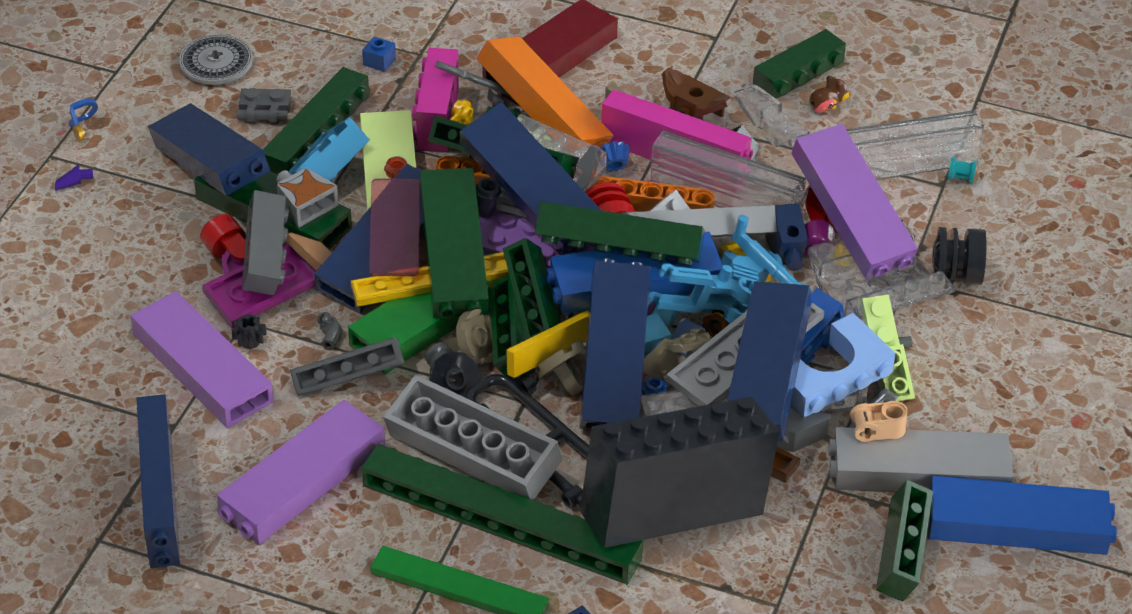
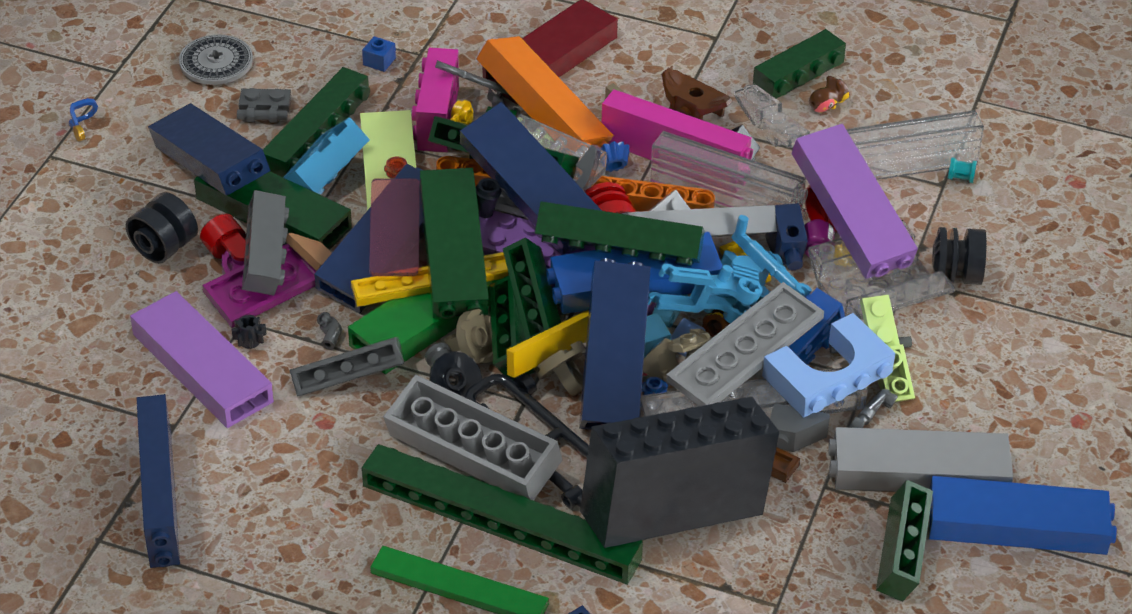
(73, 177): dark purple bar -> none
(161, 227): none -> black wheel
(300, 472): medium lavender brick -> none
(306, 195): light grey torso -> none
(772, 348): dark blue brick -> none
(881, 420): light nougat piece -> none

